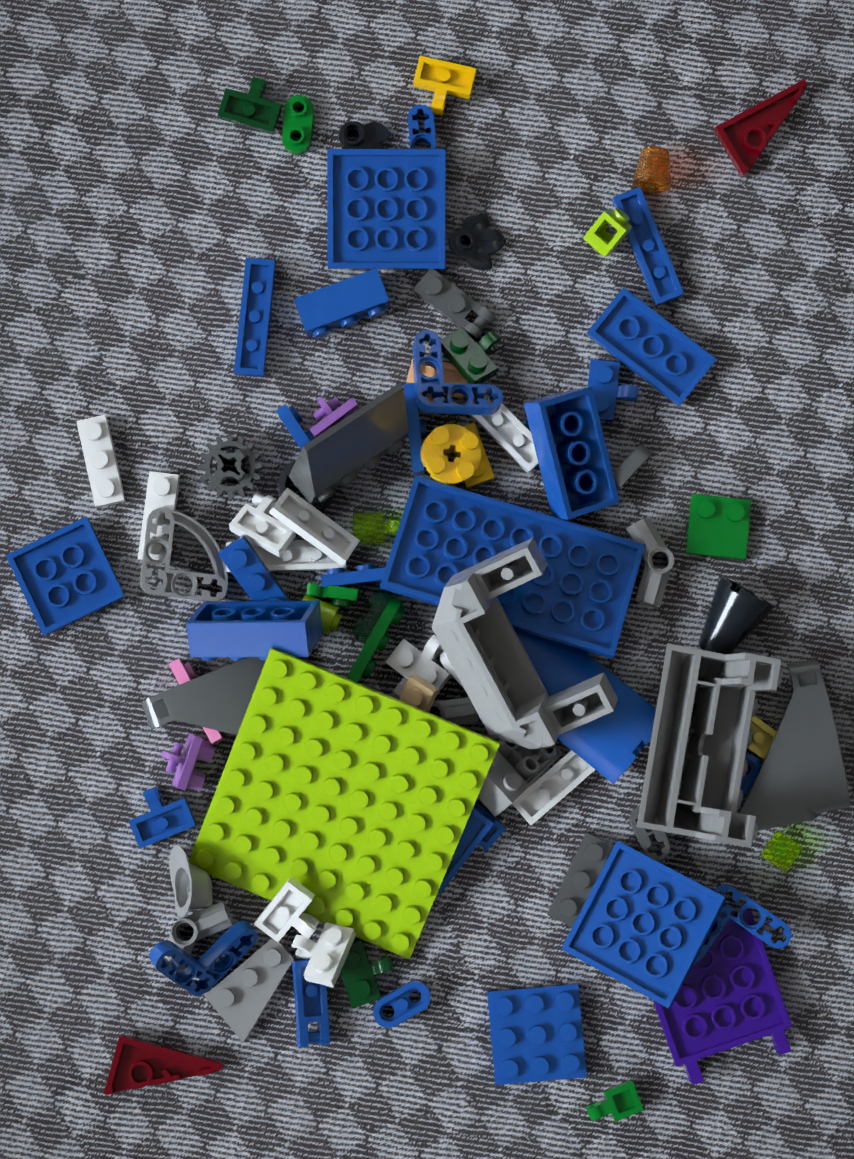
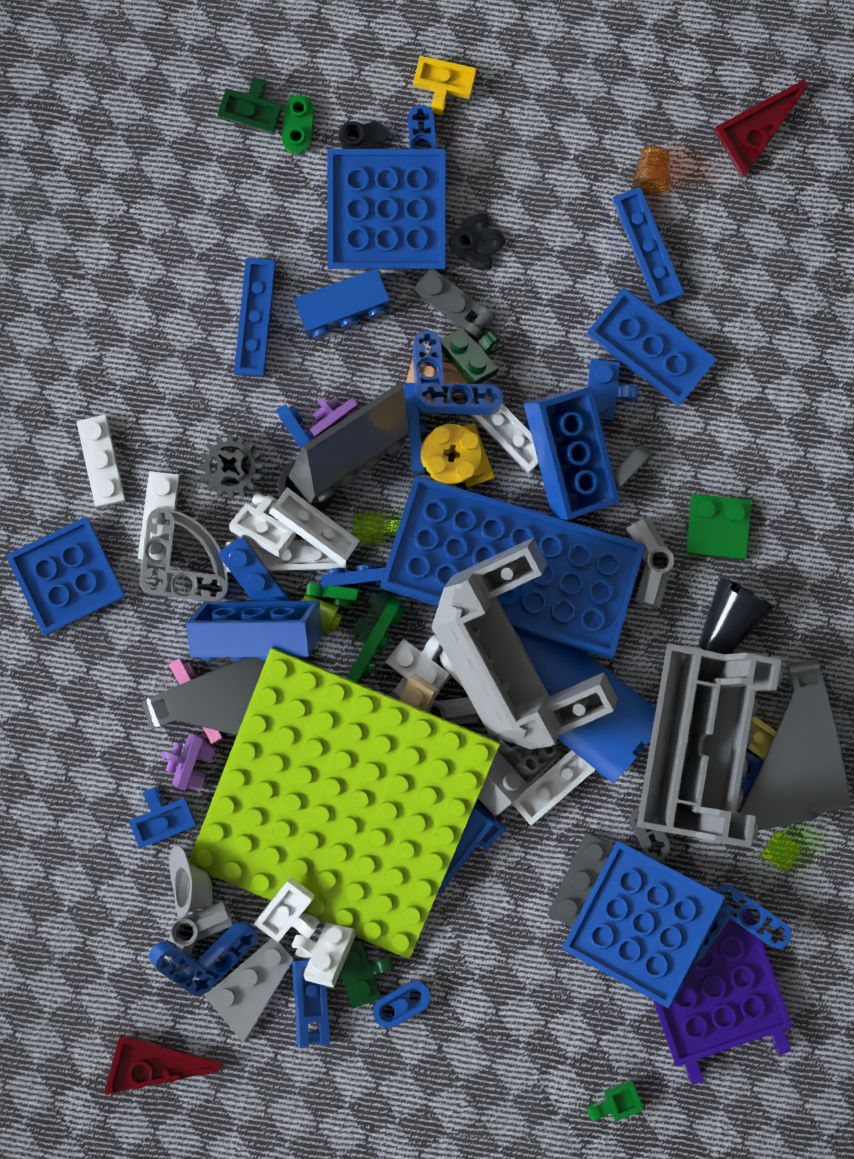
(536, 1034): blue plate -> none
(599, 235): lime brick -> none

